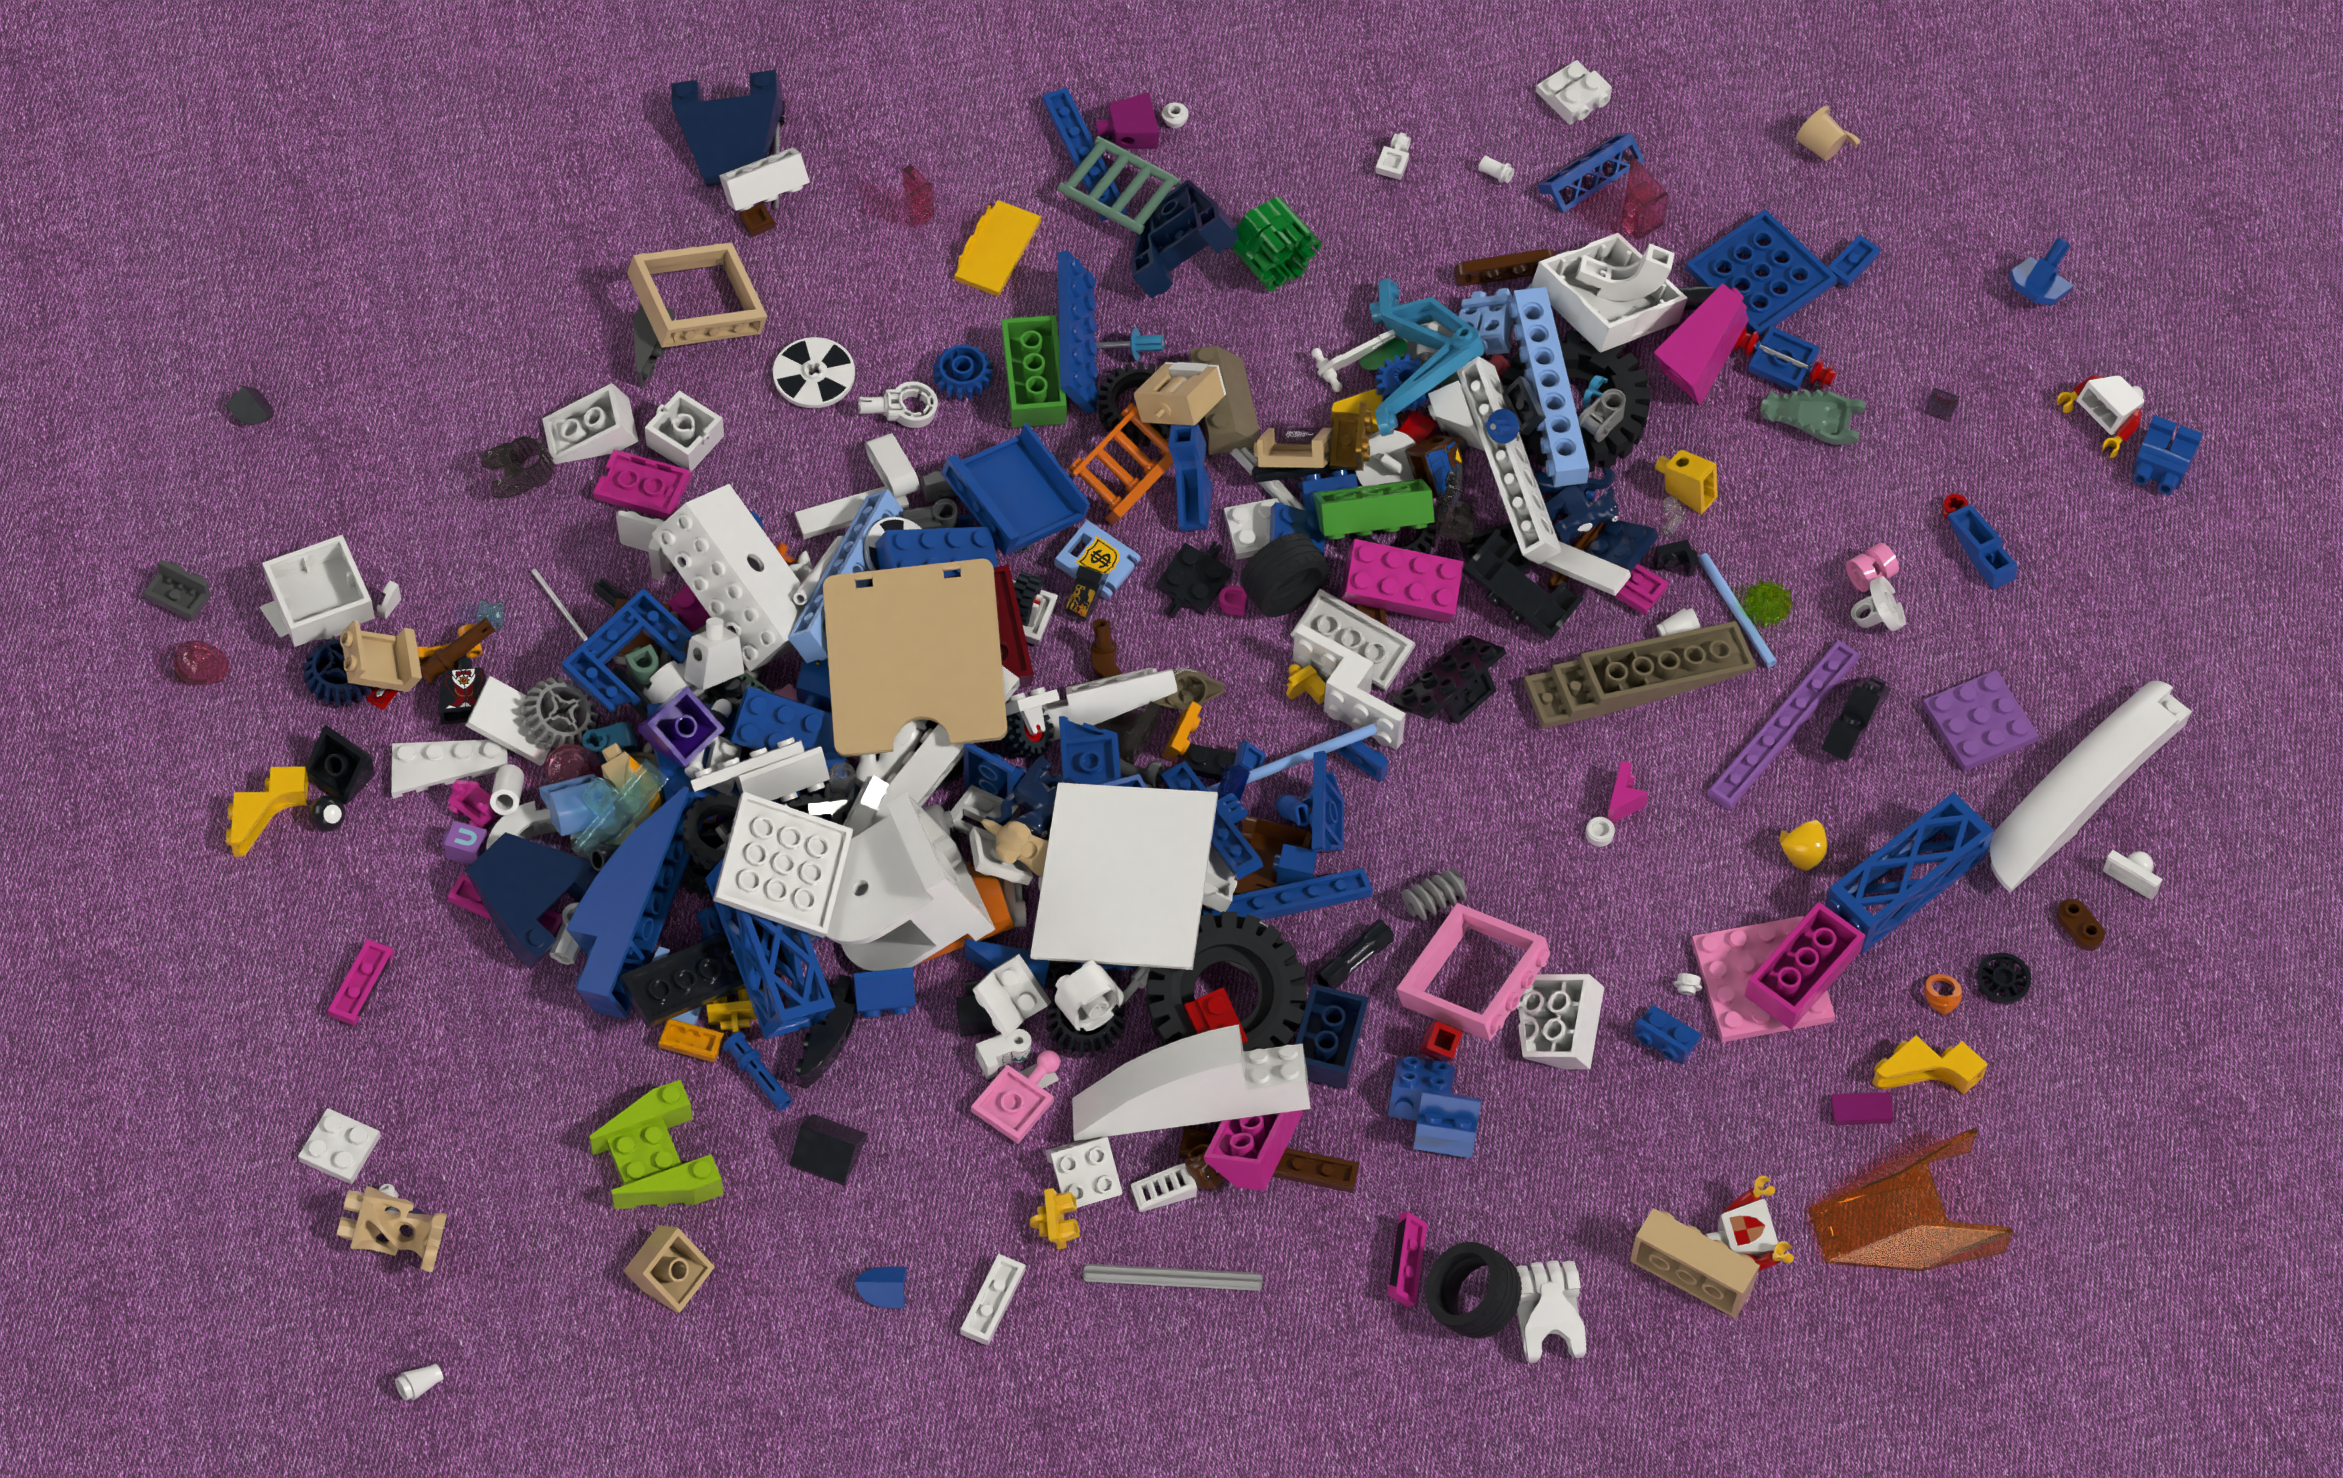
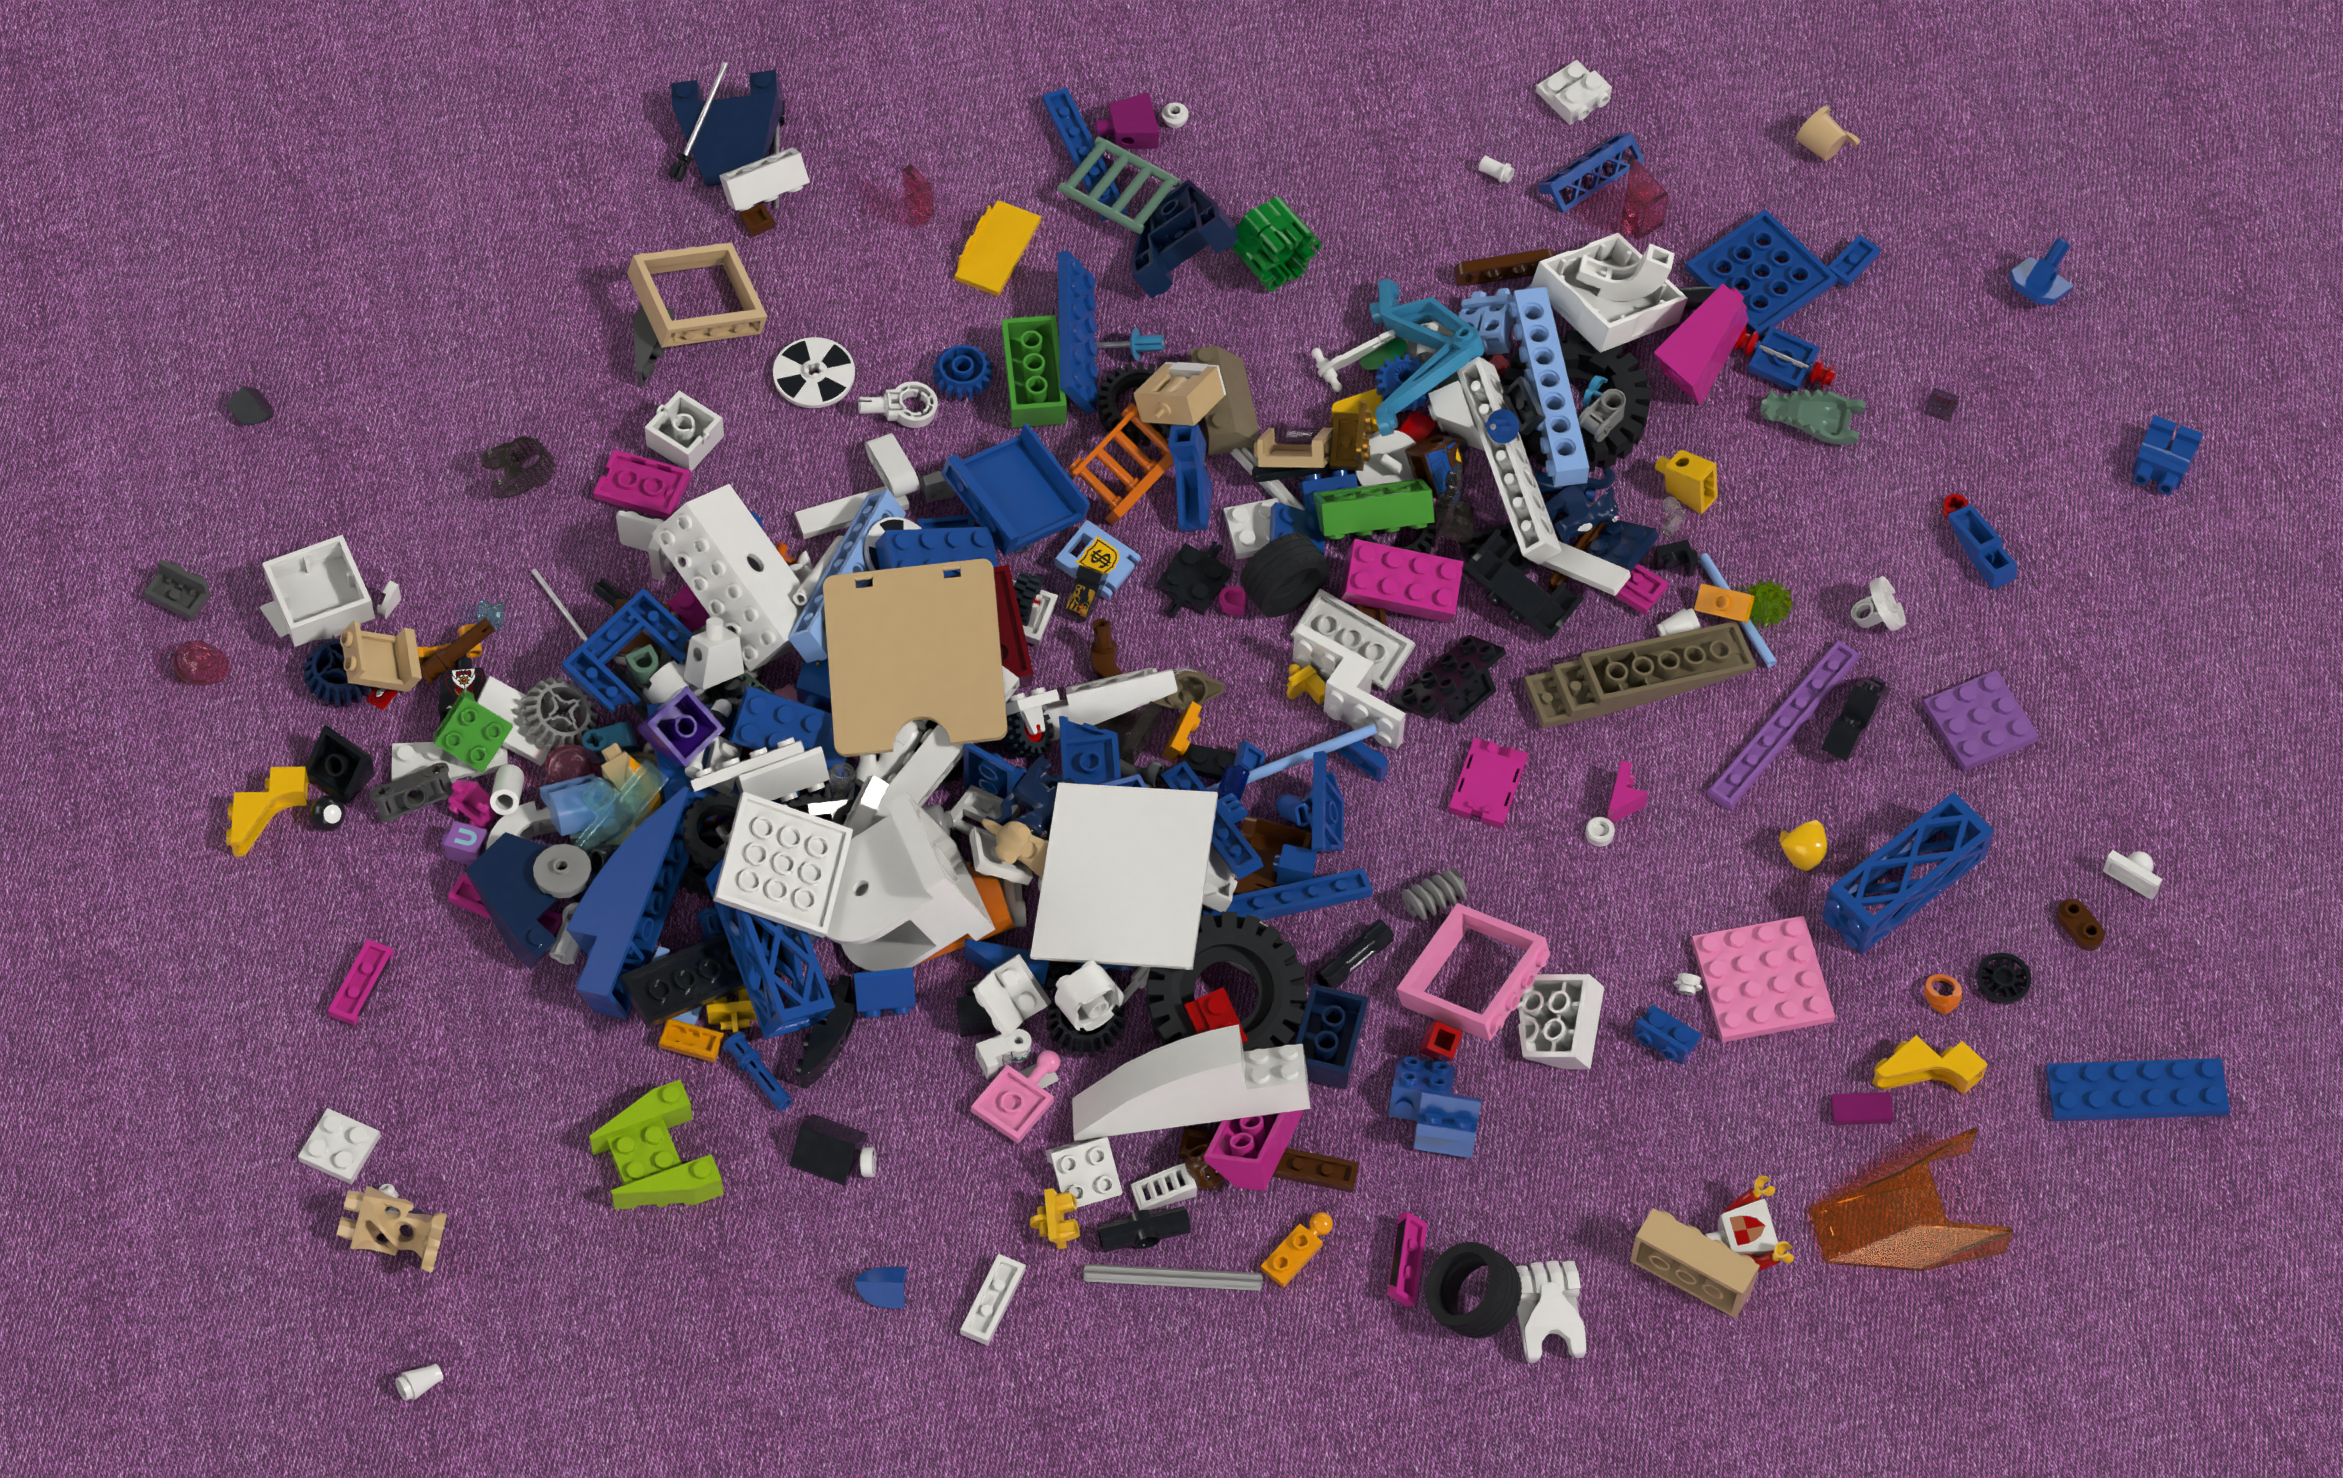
(397, 792): none -> dark grey piece
(472, 732): none -> bright green bracket
(562, 882): none -> light grey plate
(591, 426): white slope -> none
(669, 1267): tan slope -> none
(679, 169): none -> piece
(868, 1162): none -> white tile
(931, 516): dark grey piece -> none
(1144, 1229): none -> black piece
(1297, 1249): none -> light orange plate
(1394, 159): white plate -> none
(1488, 782): none -> dark pink piece
(1724, 603): none -> light orange plate
(1804, 965): dark pink brick -> none
(1875, 563): bright pink wheel -> none
(2084, 782): white slope -> none
(2110, 403): white torso -> none
(2137, 1089): none -> blue plate

